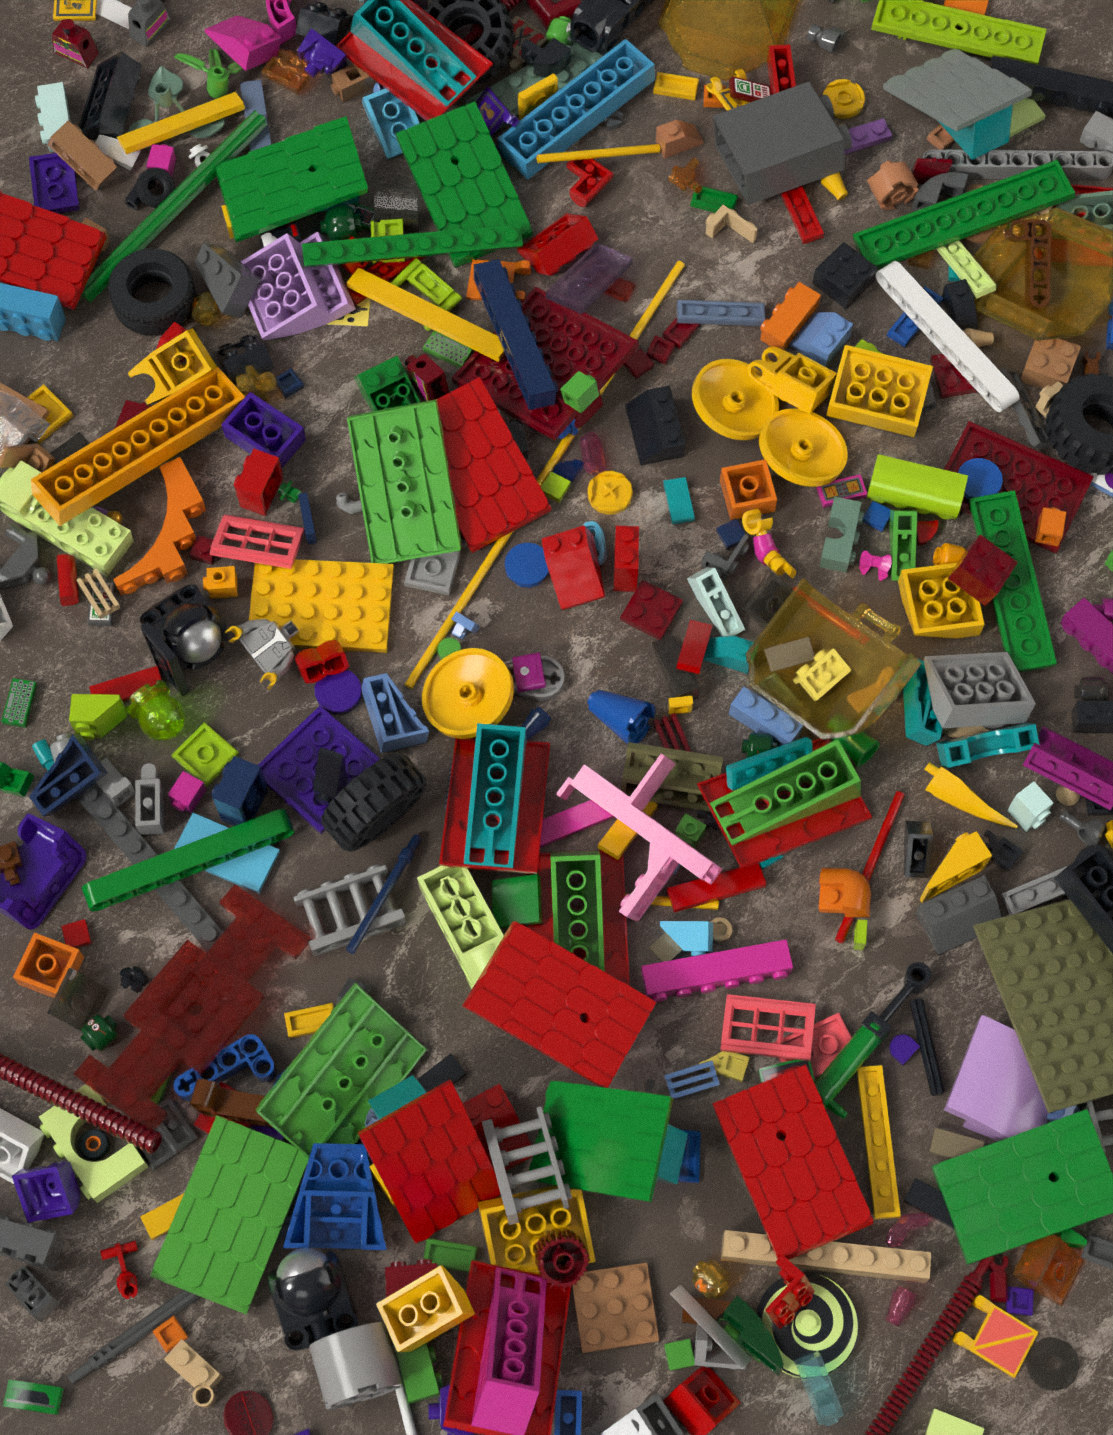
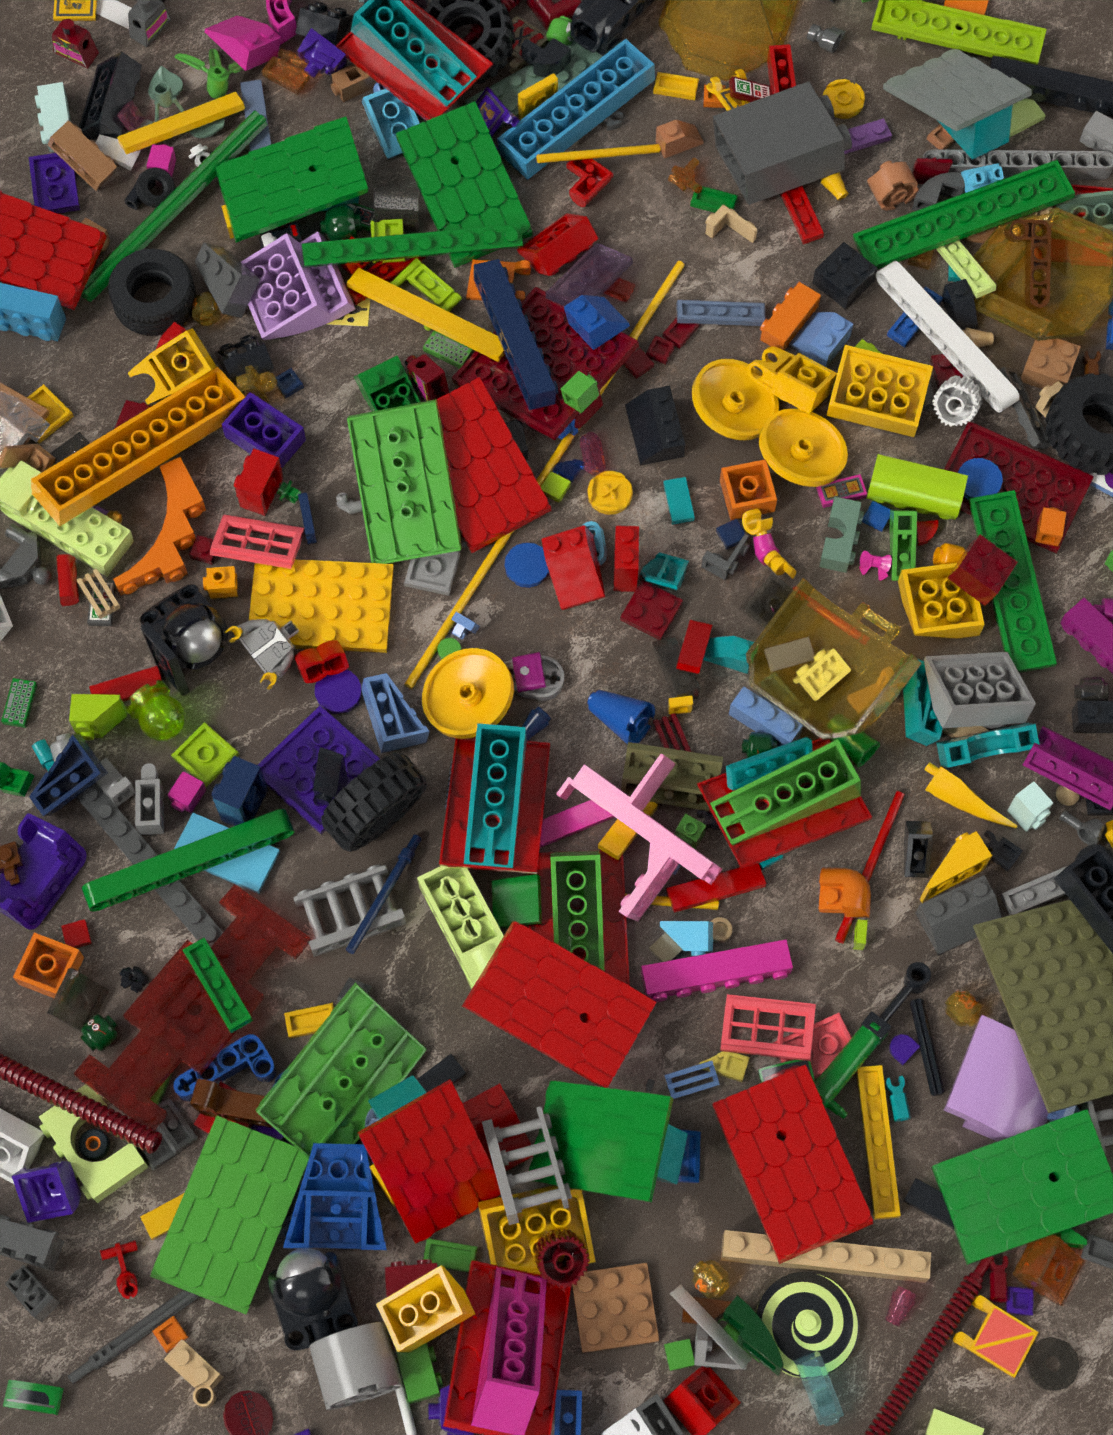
(131, 116): none -> clear pink tile
(217, 985): none -> green plate
(594, 319): none -> blue slope
(665, 570): none -> teal slope
(716, 601): light aqua slope -> none
(796, 1294): red bracket -> none
(898, 1100): none -> teal bar
(903, 1225): clear pink arm -> none
(950, 1144): dark tan tile -> none
(962, 390): none -> white brick
(963, 1008): none -> clear yellow head
(981, 176): none -> medium azure hips

